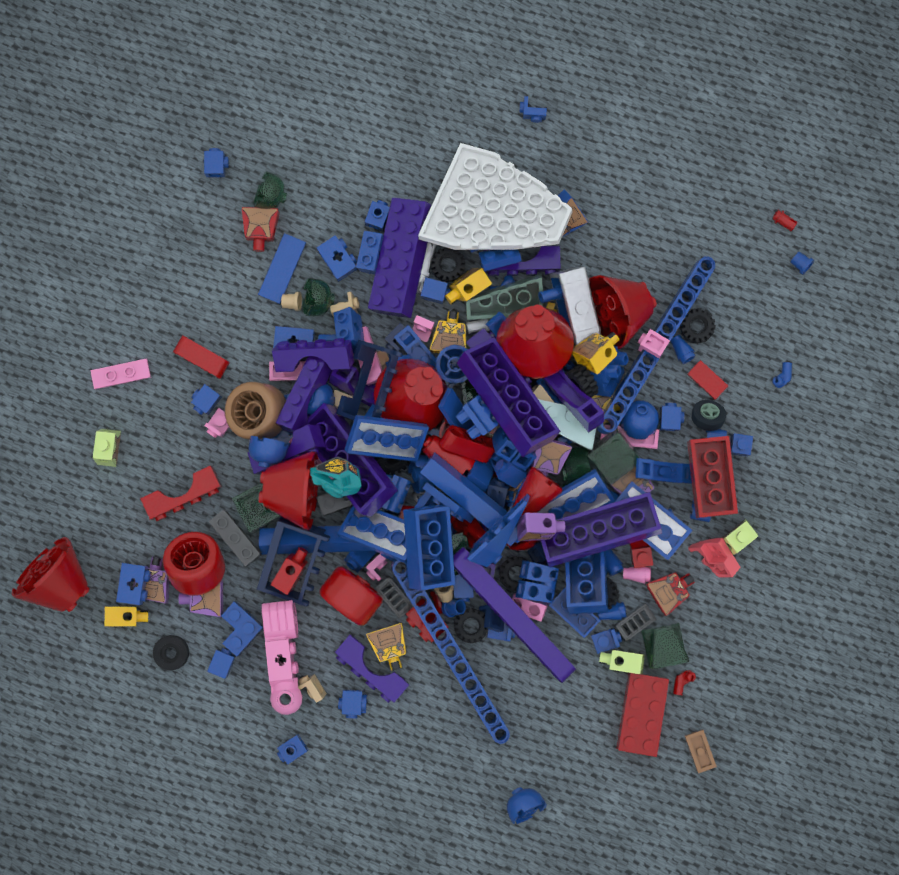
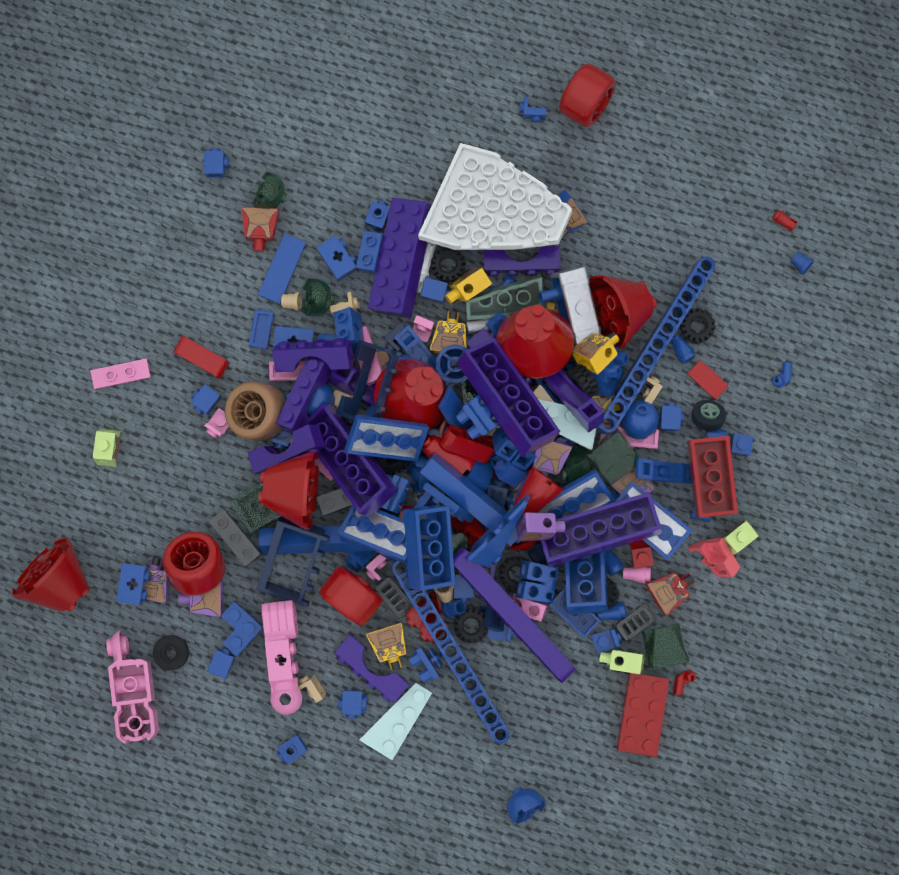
(114, 615): yellow torso -> none
(131, 692): none -> bright pink brick
(204, 483): red arch -> none
(261, 329): none -> blue tile
(267, 451): blue cylinder -> none
(291, 571): red torso -> none
(346, 476): teal helmet -> none
(393, 727): none -> light aqua wing
(430, 672): none -> blue hips
(498, 258): blue bracket -> none
(587, 95): none -> red wheel
(650, 394): none -> tan bracket
(653, 343): bright pink bracket -> none
(700, 751): medium nougat plate -> none

